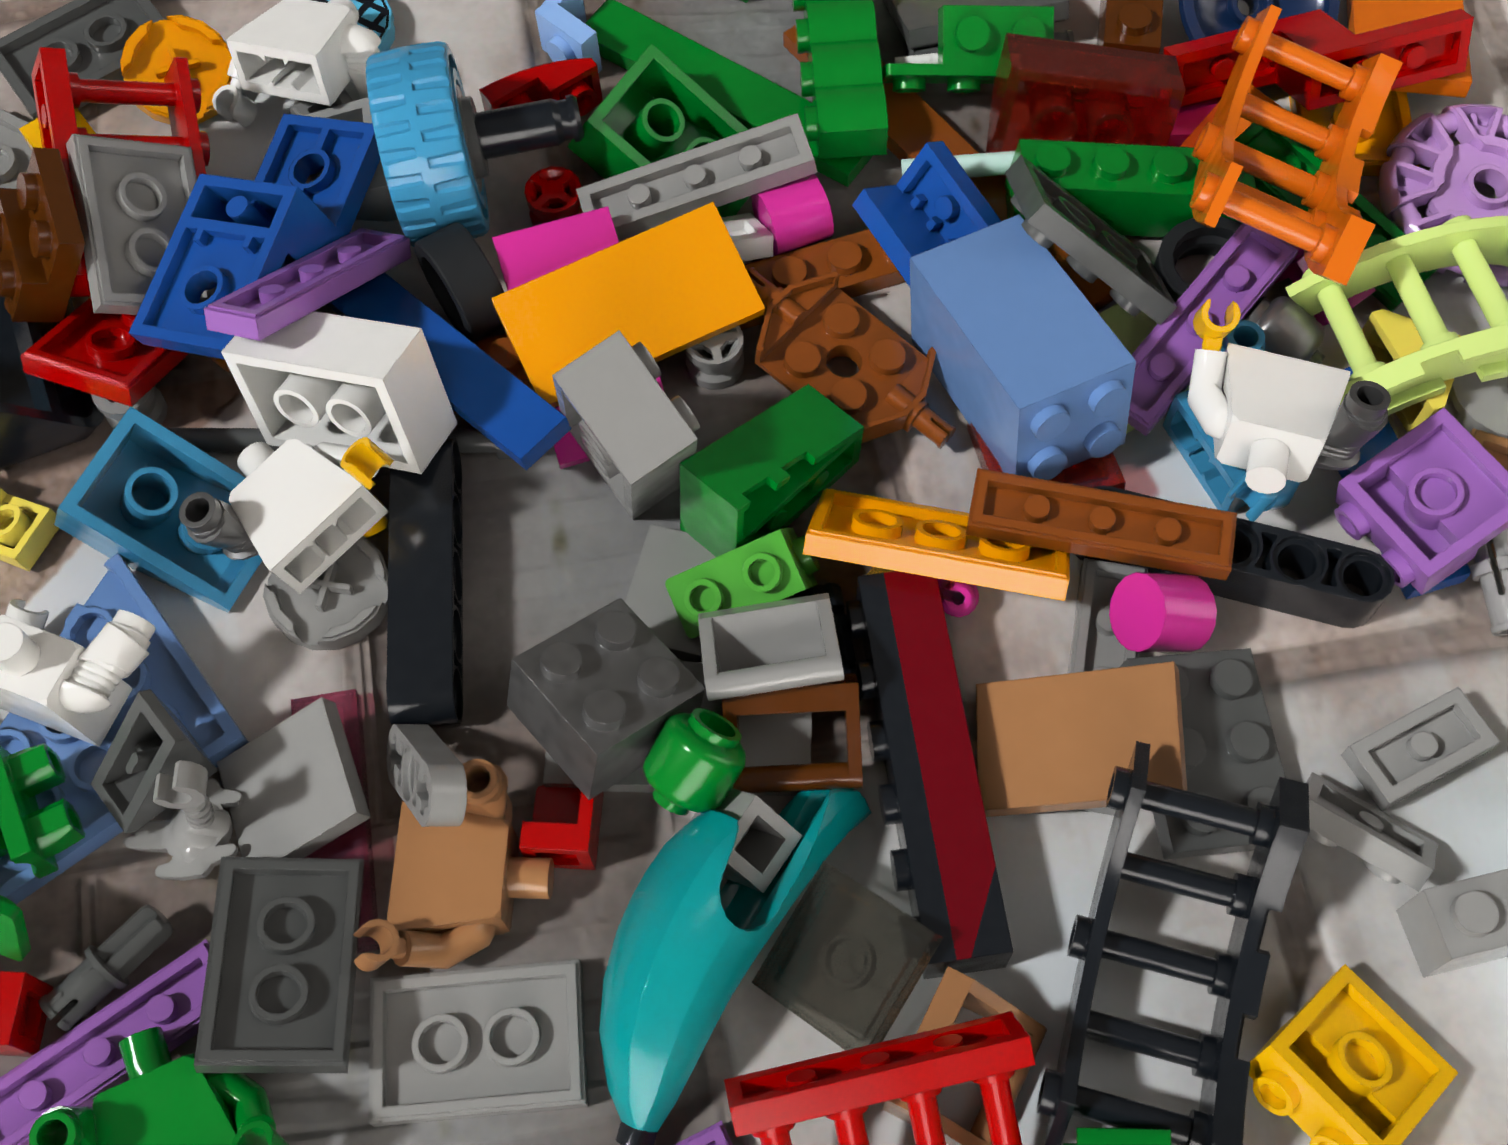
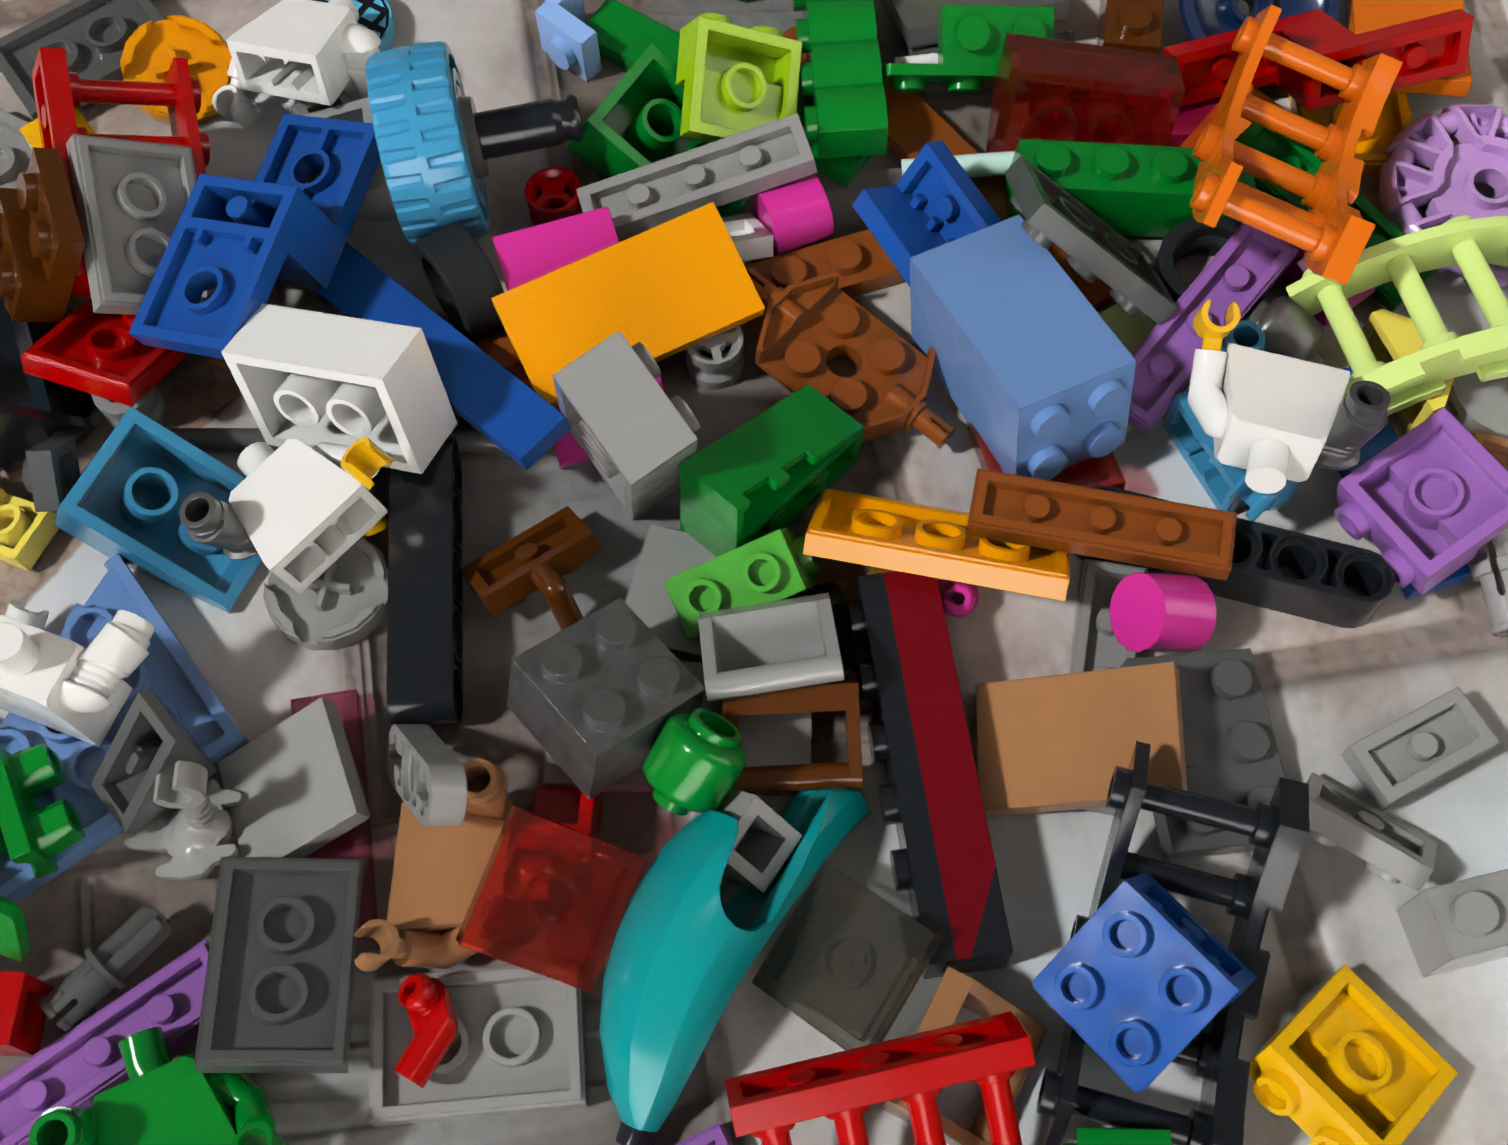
(51, 471): none -> dark grey plate
(306, 284): medium lavender tile -> none
(432, 1023): none -> red arm
(535, 563): none -> reddish brown plate
(547, 81): red slope -> none
(551, 899): none -> clear red plate
(734, 77): none -> lime plate
(1141, 980): none -> blue bracket

